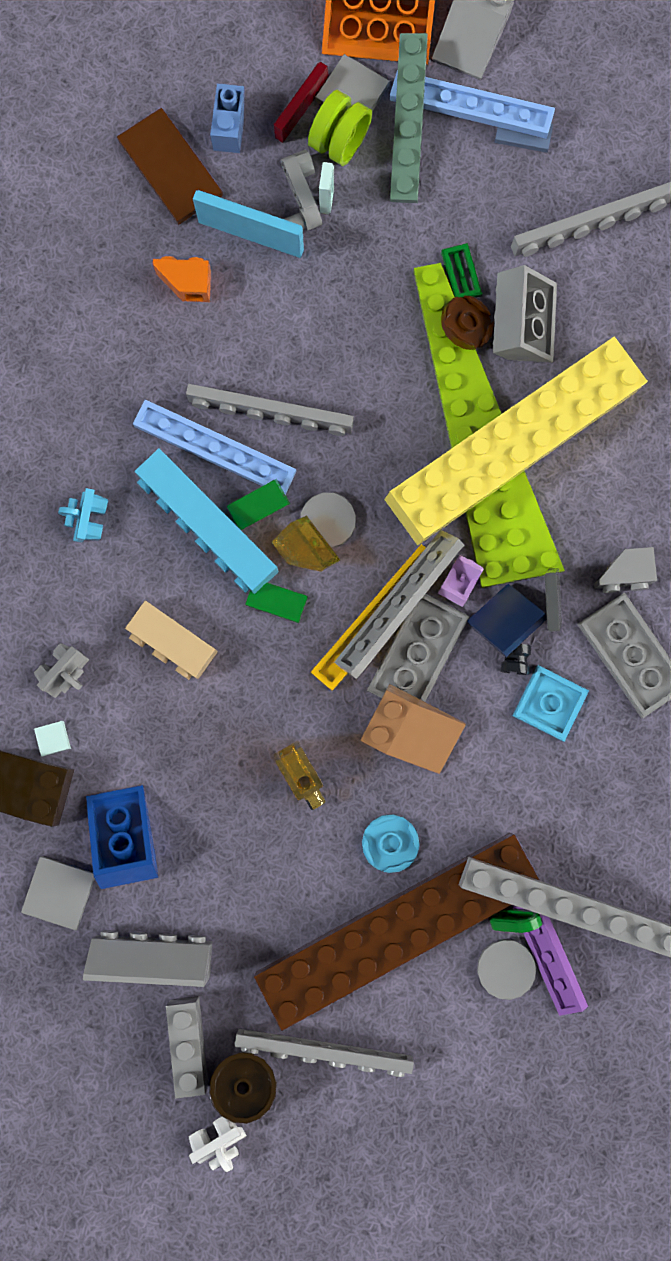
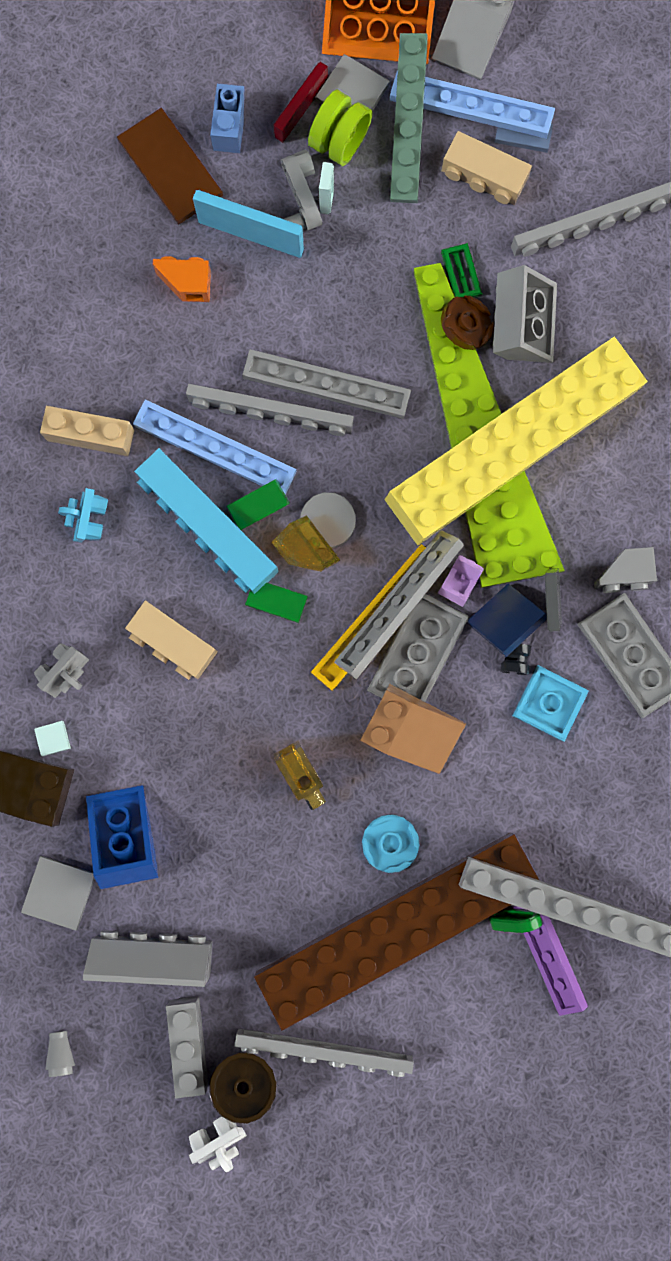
(59, 1055): none -> light grey cone
(87, 430): none -> tan brick
(326, 384): none -> light grey plate
(485, 168): none -> tan brick
(506, 969): light grey tile -> none

